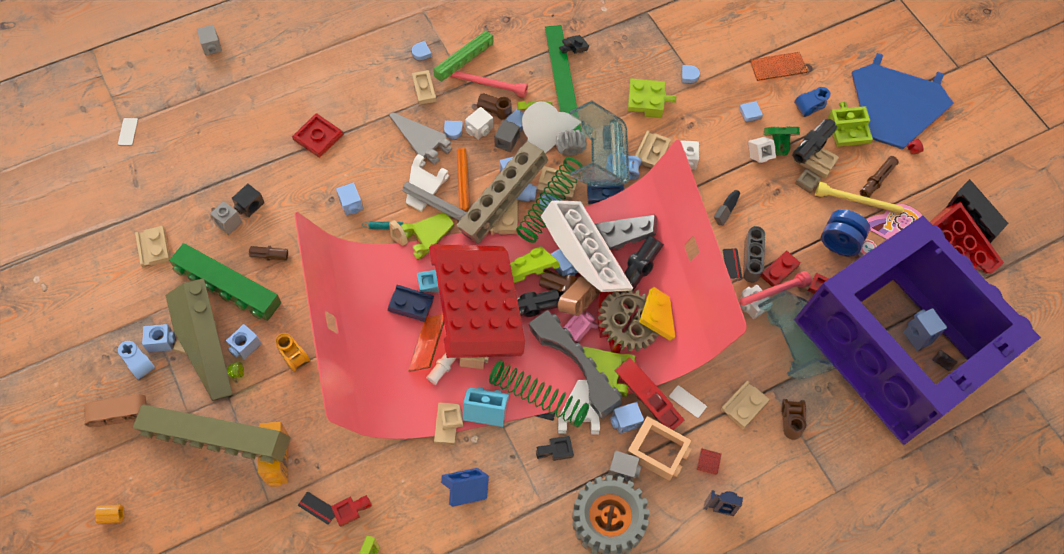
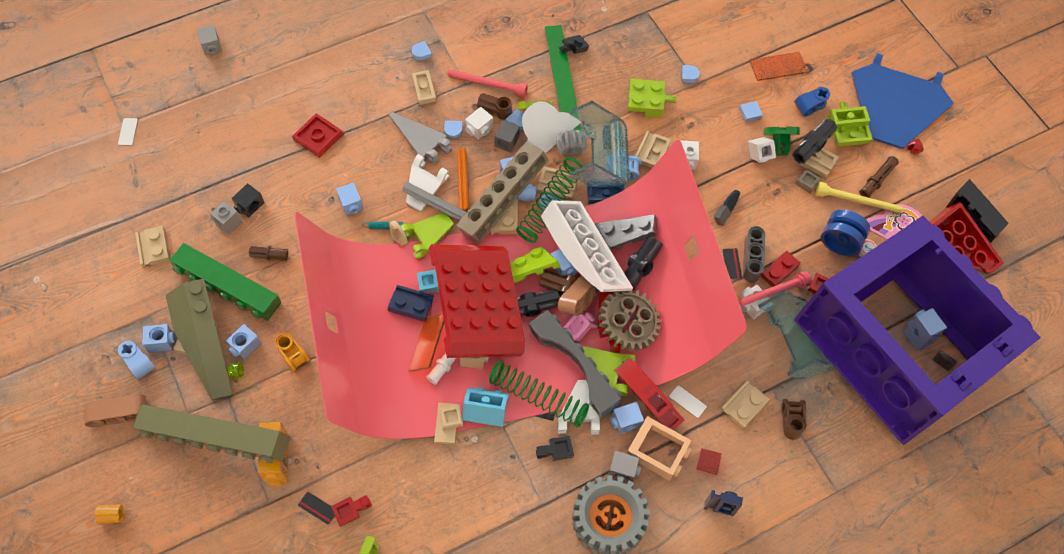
(463, 56): bright green piece -> none
(466, 486): blue panel -> none
(658, 314): yellow wing -> none

